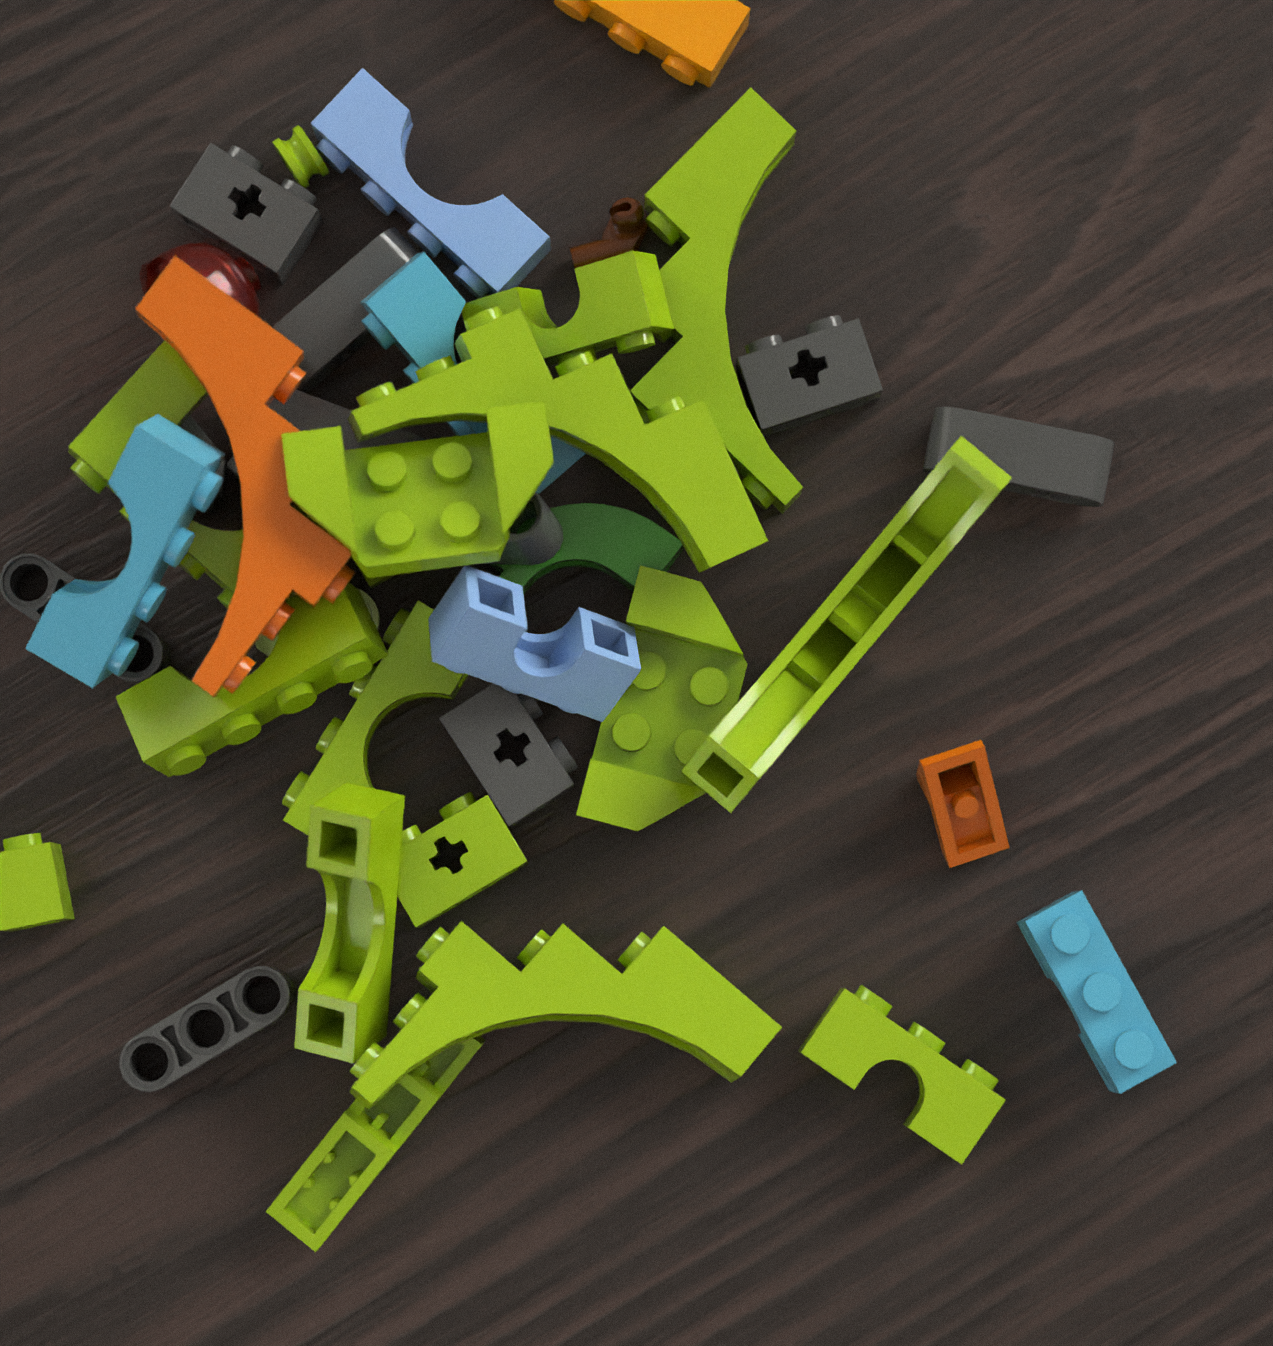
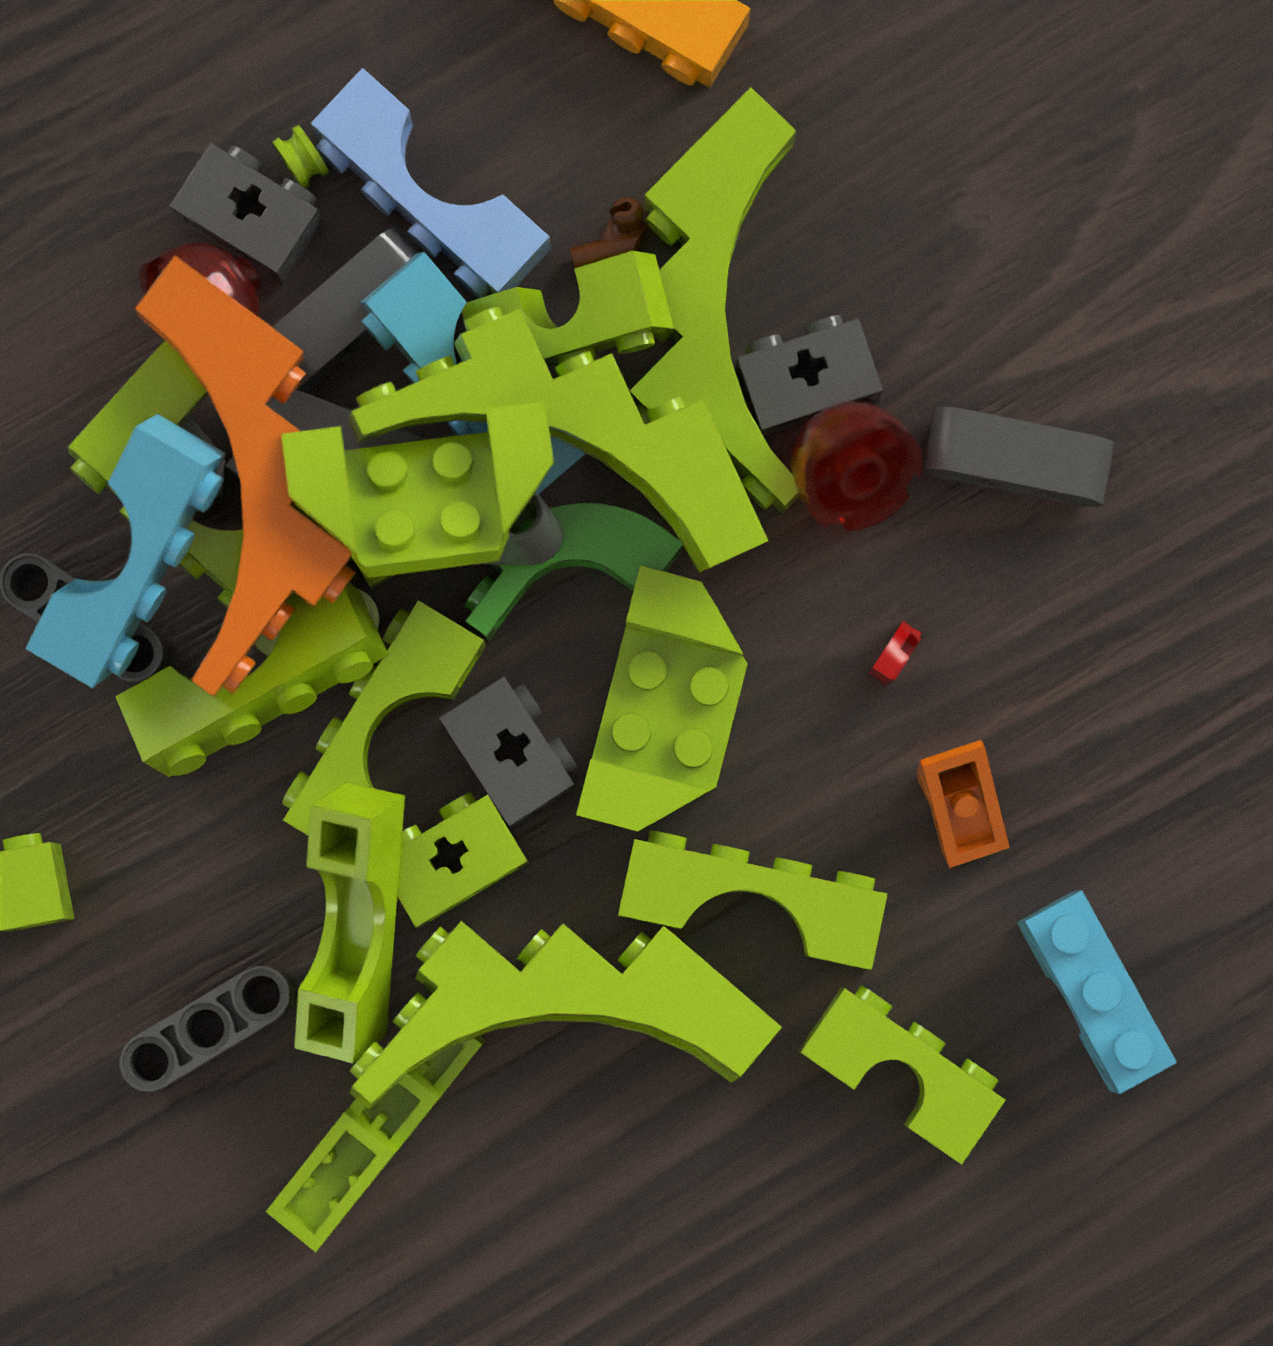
(577, 668): light blue arch -> none
(834, 919): none -> lime arch
(846, 624): lime arch -> none
(854, 465): none -> clear red cylinder
(896, 653): none -> red tile

